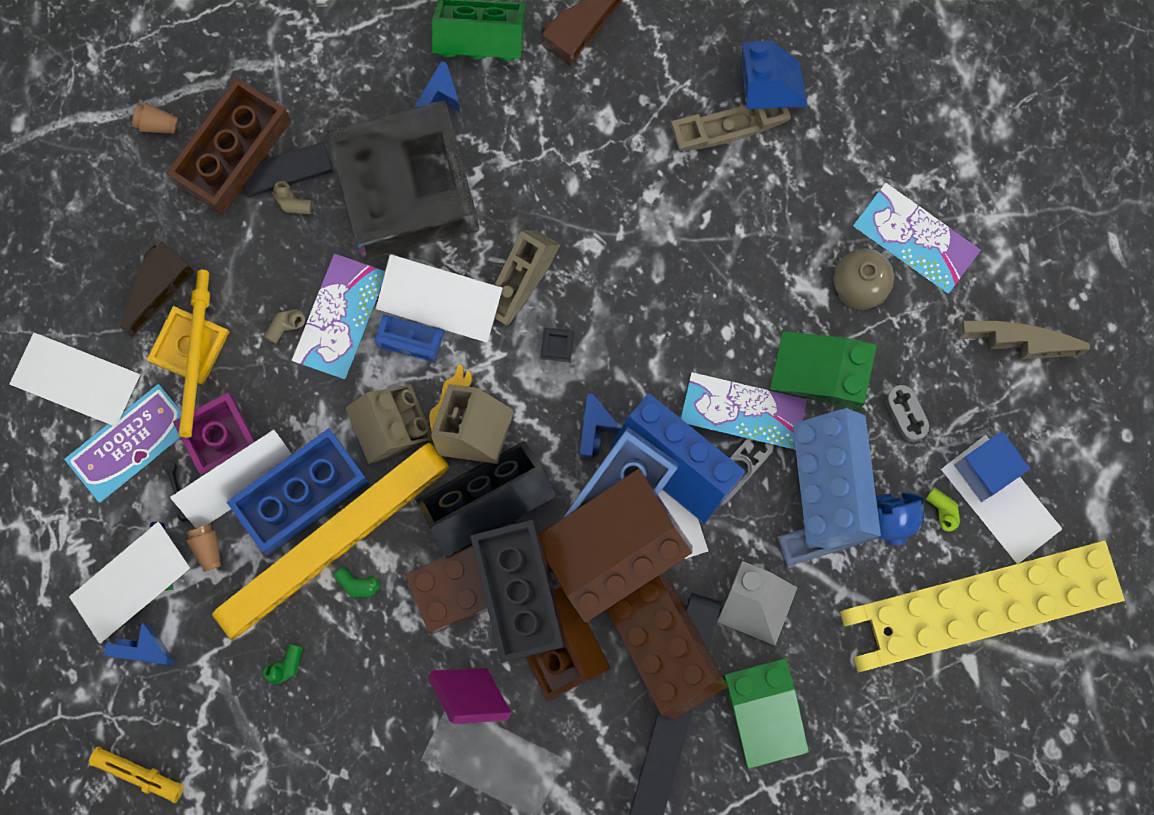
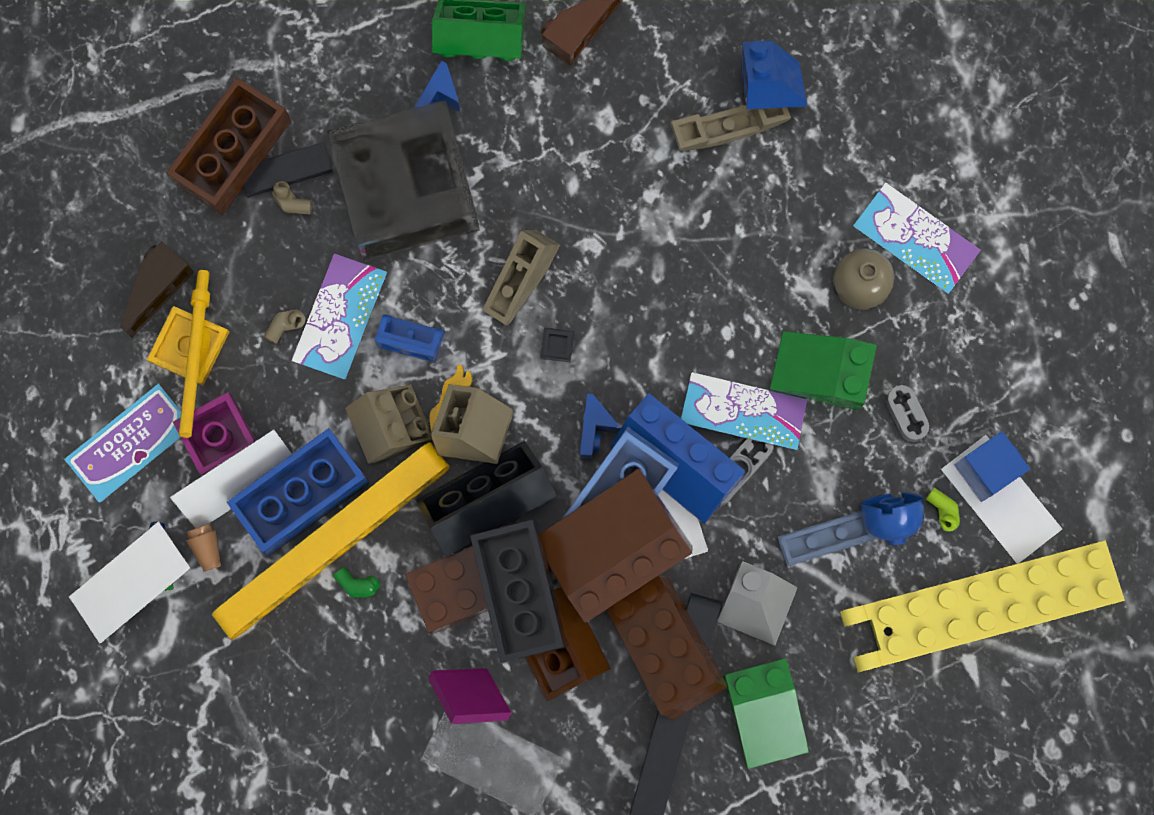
(75, 379): white sticker -> none
(146, 779): yellow pin -> none
(149, 648): blue slope -> none
(154, 120): medium nougat cone -> none
(170, 468): black hinge -> none
(284, 669): green arm -> none
(439, 298): white sticker -> none
(836, 479): medium blue brick -> none
(1032, 340): dark tan slope -> none

